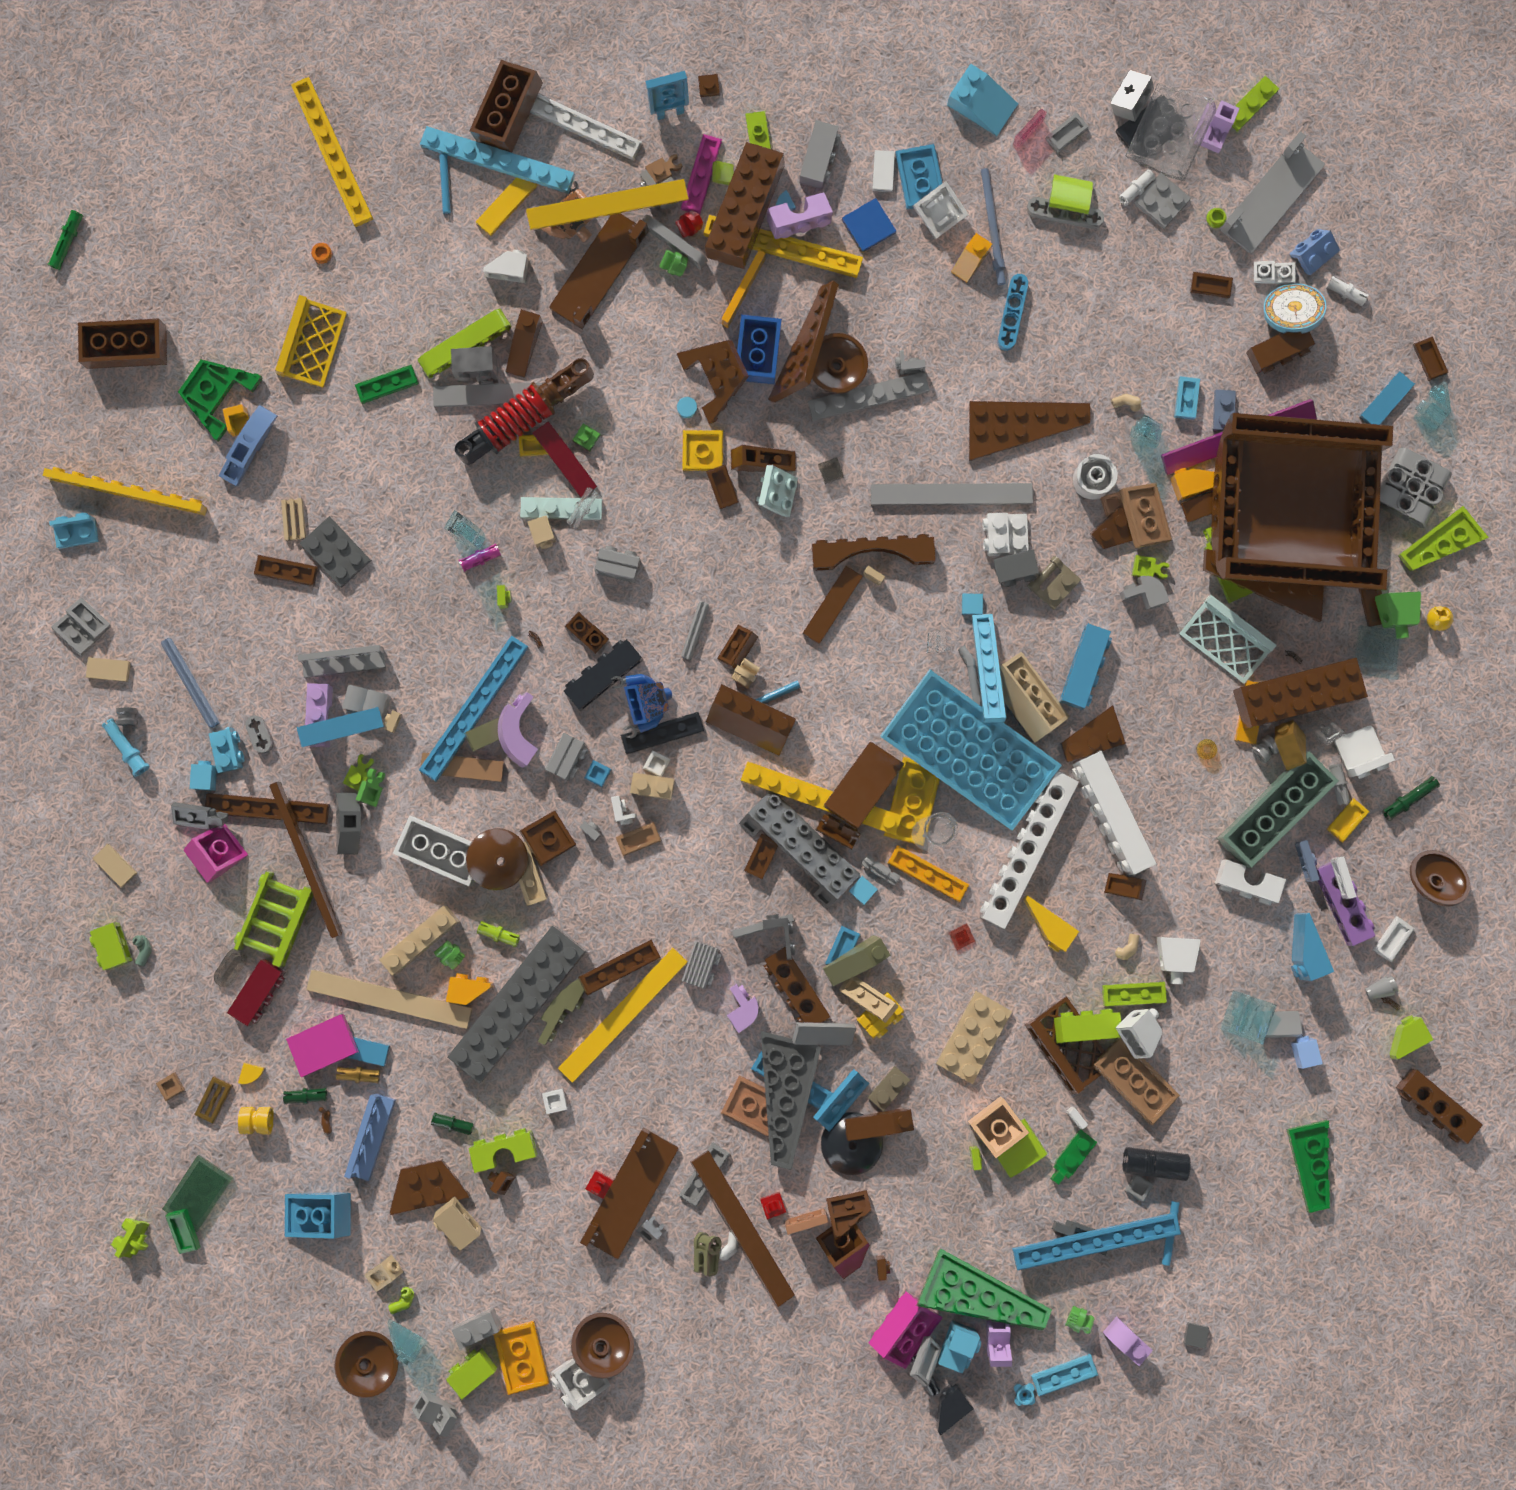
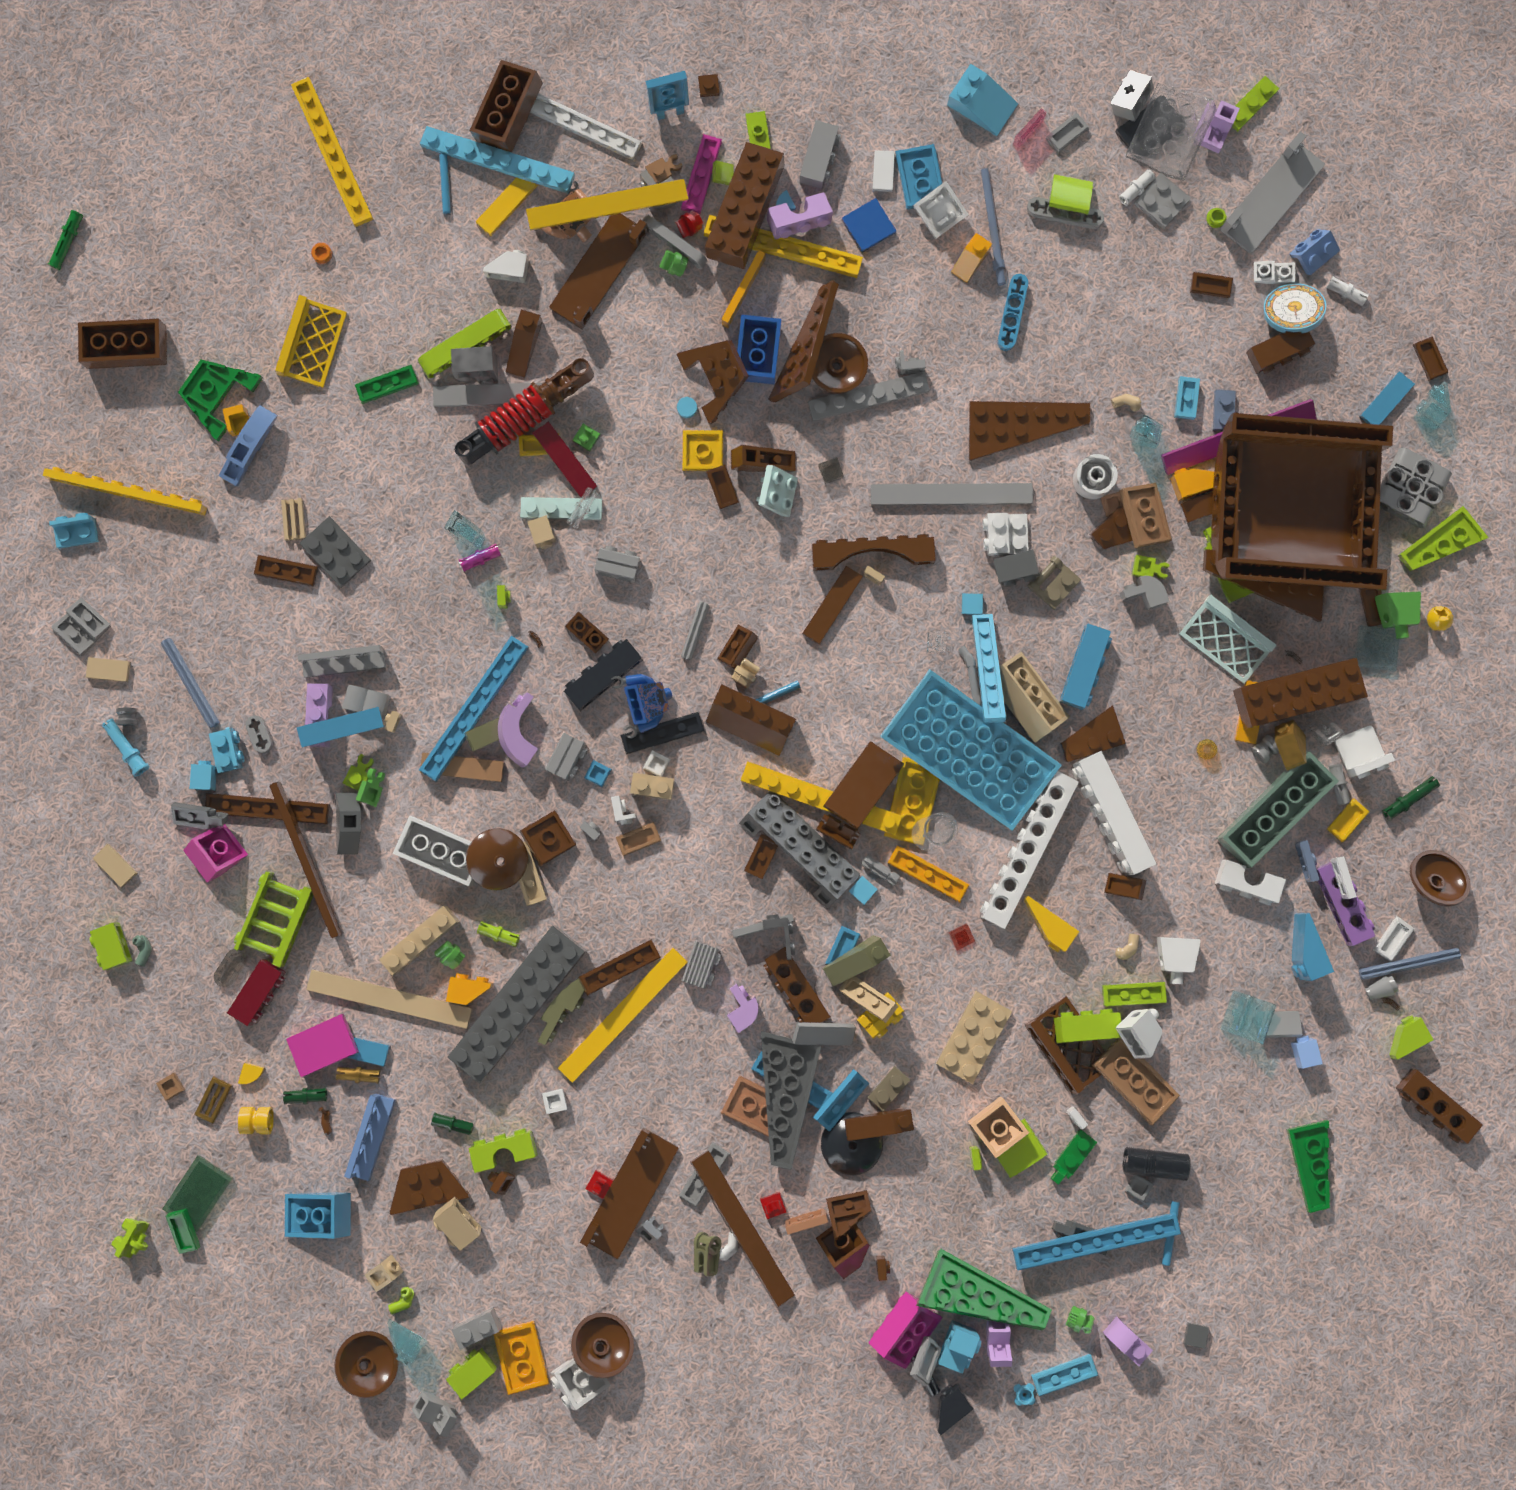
(1409, 963): none -> sand blue axle

